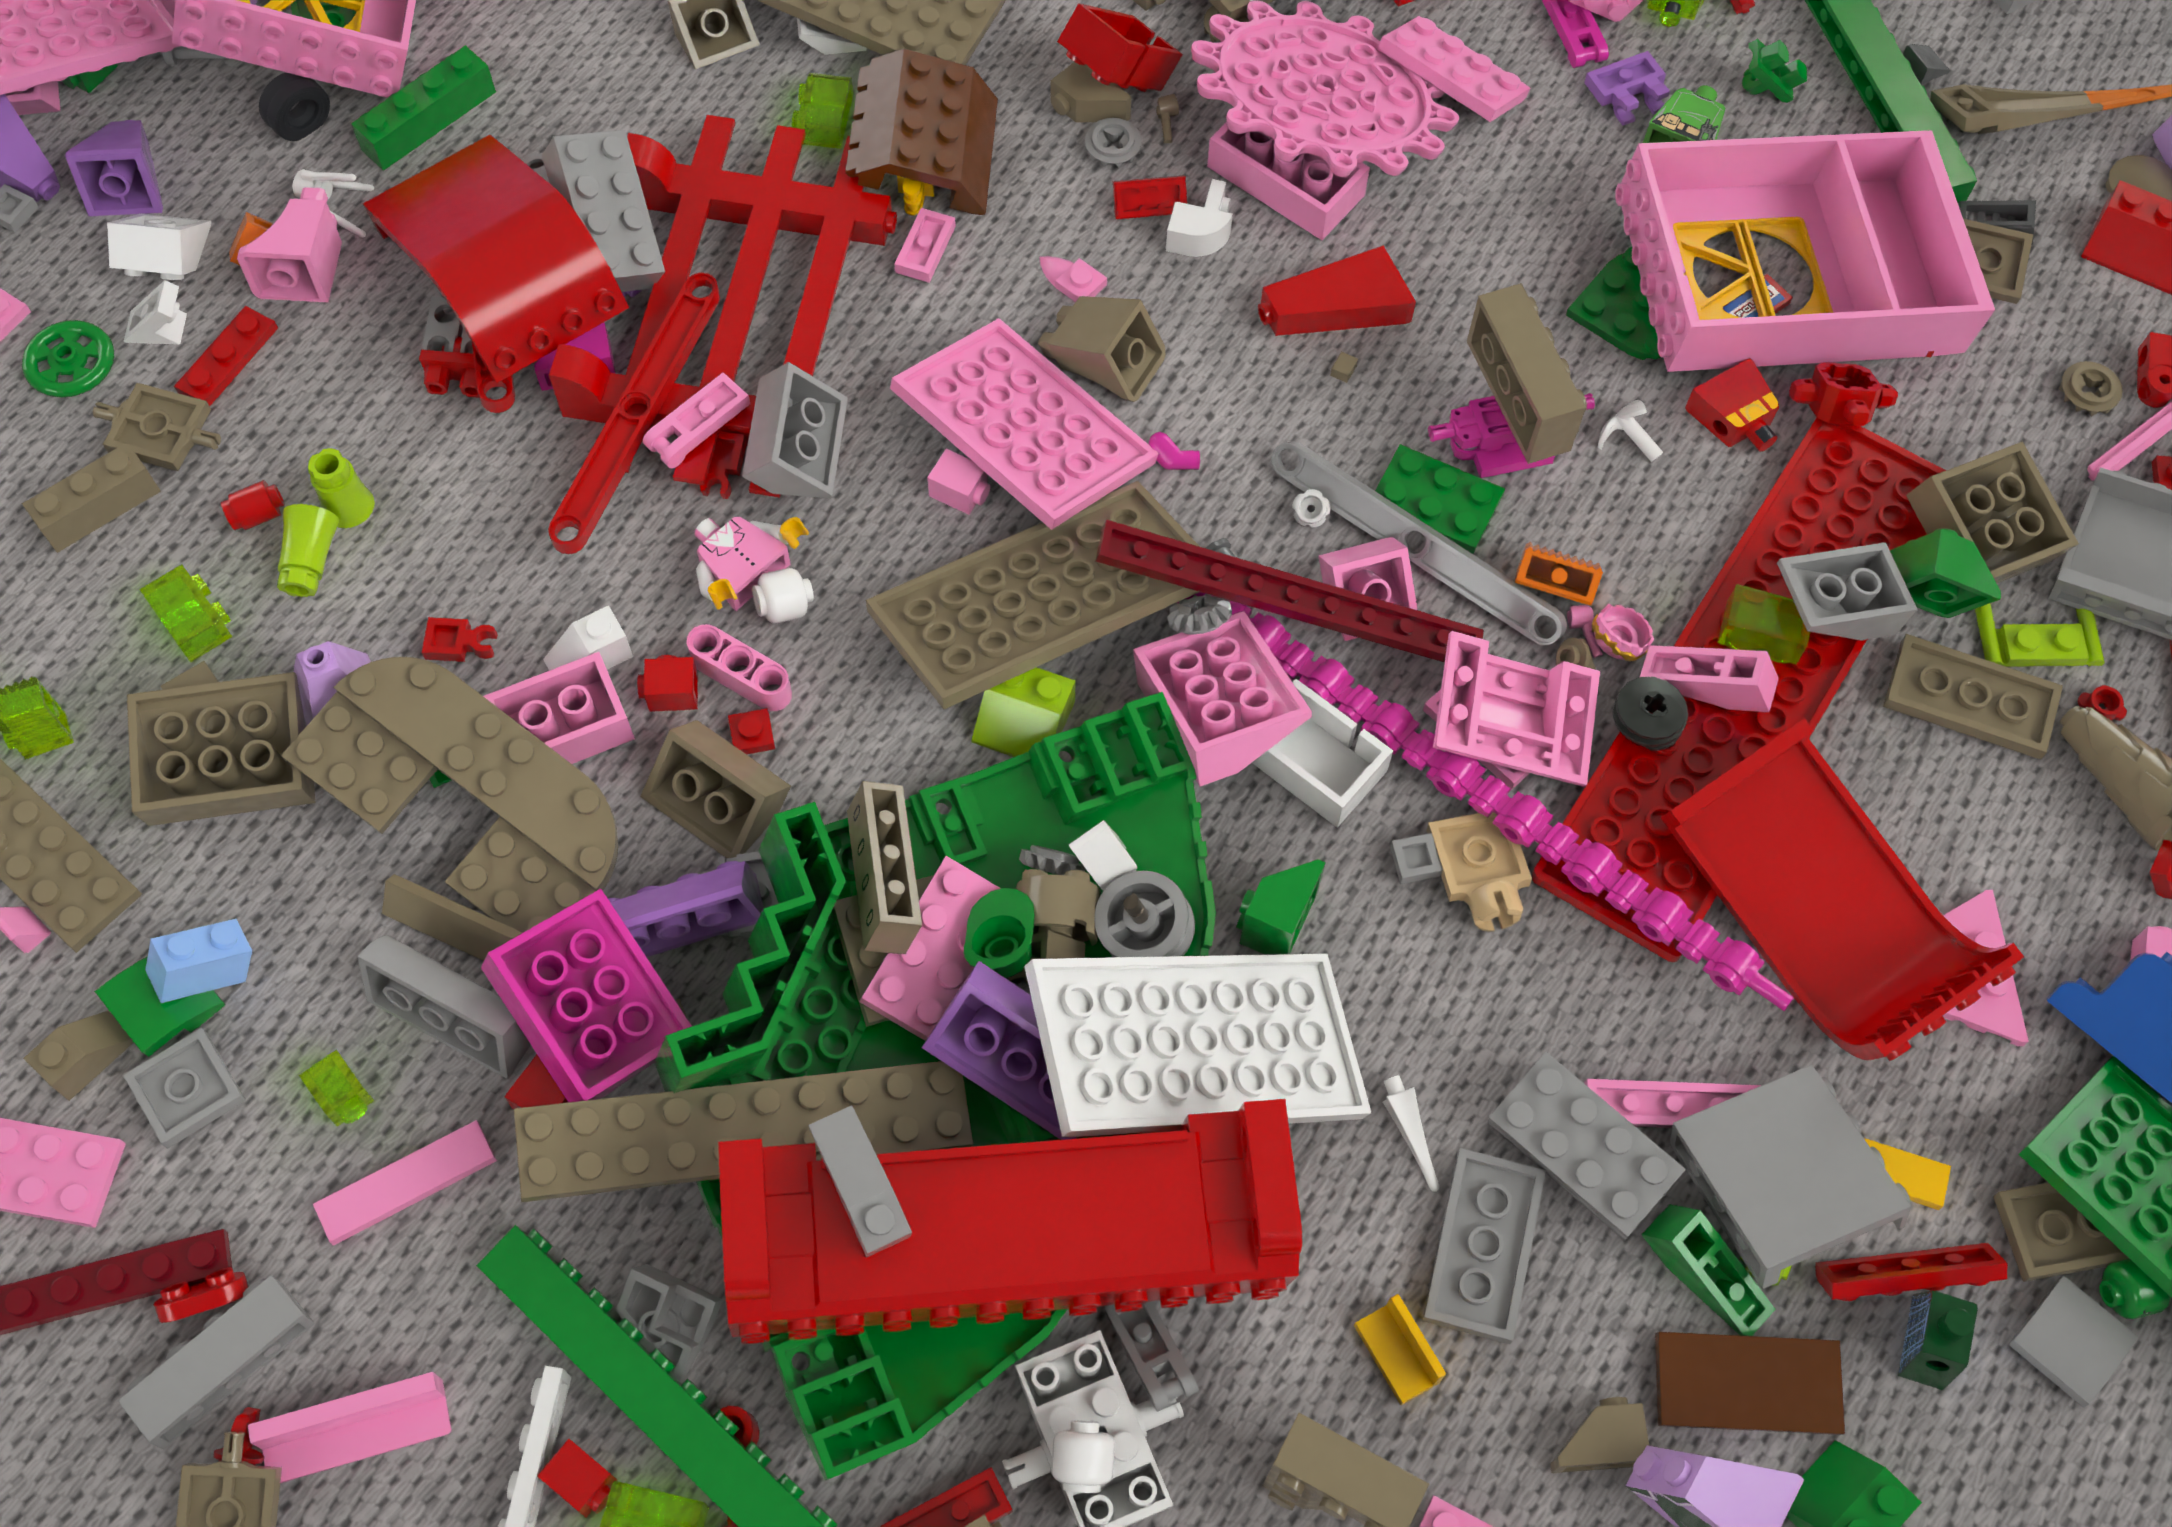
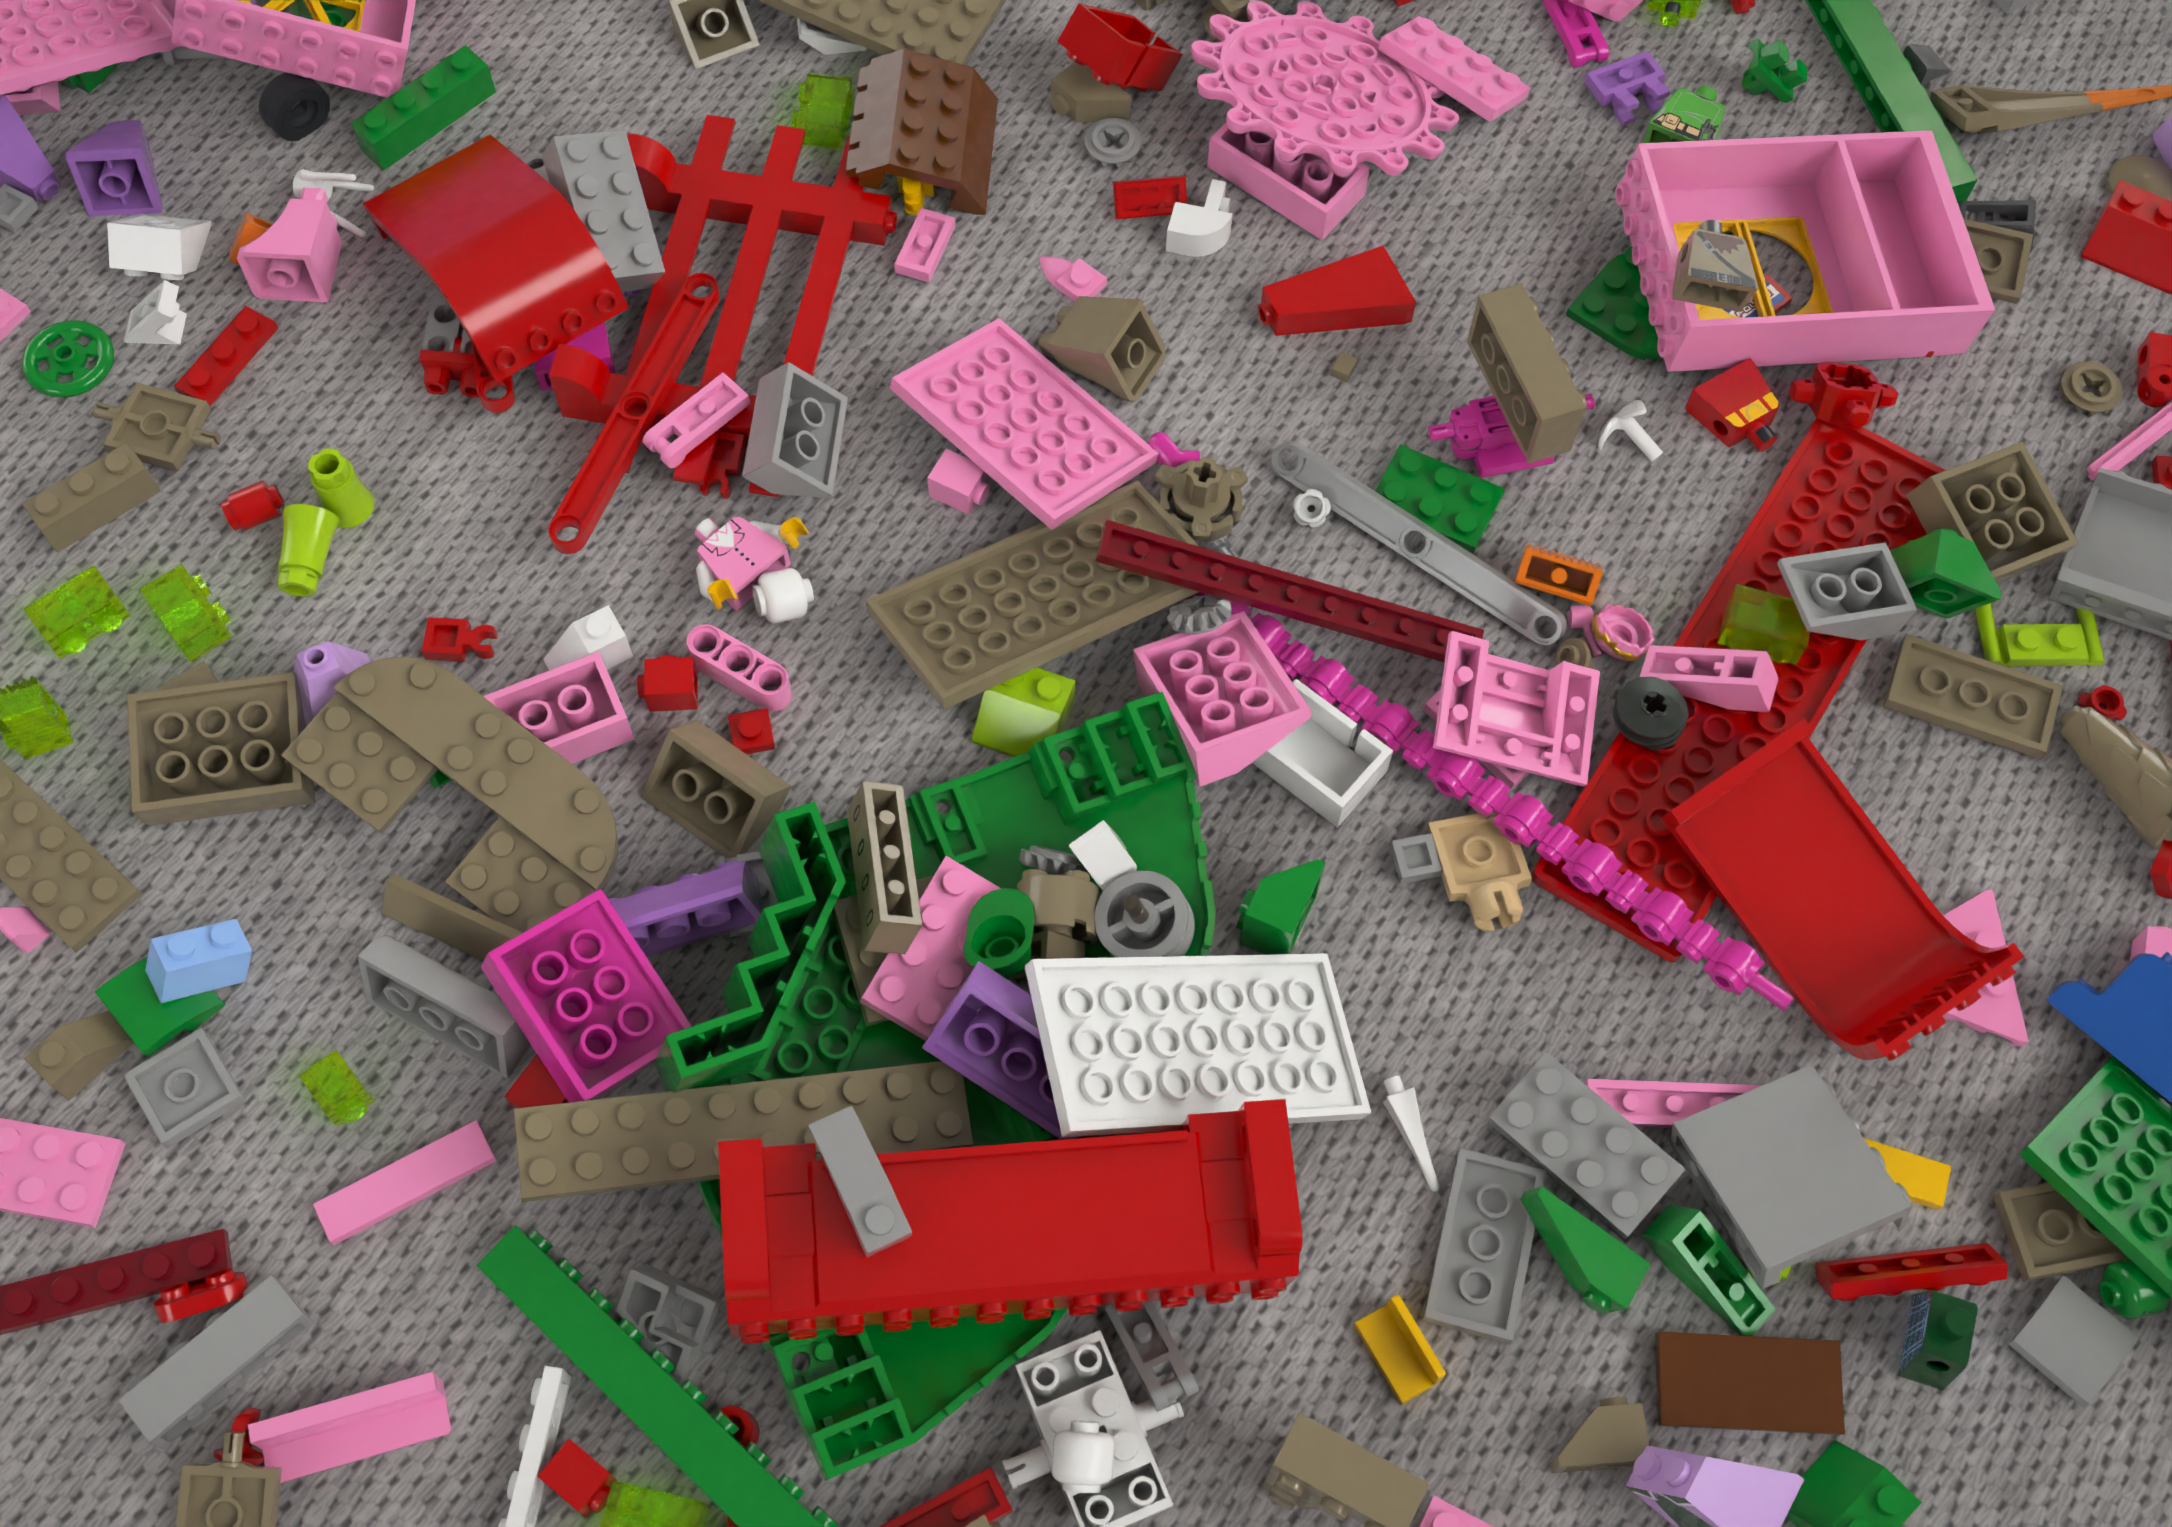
(77, 612): none -> clear neon green brick
(1166, 108): dark tan hand -> none
(1202, 494): none -> dark tan piece
(1372, 569): bright pink slope -> none
(1587, 1255): none -> green slope
(1714, 269): none -> dark tan torso

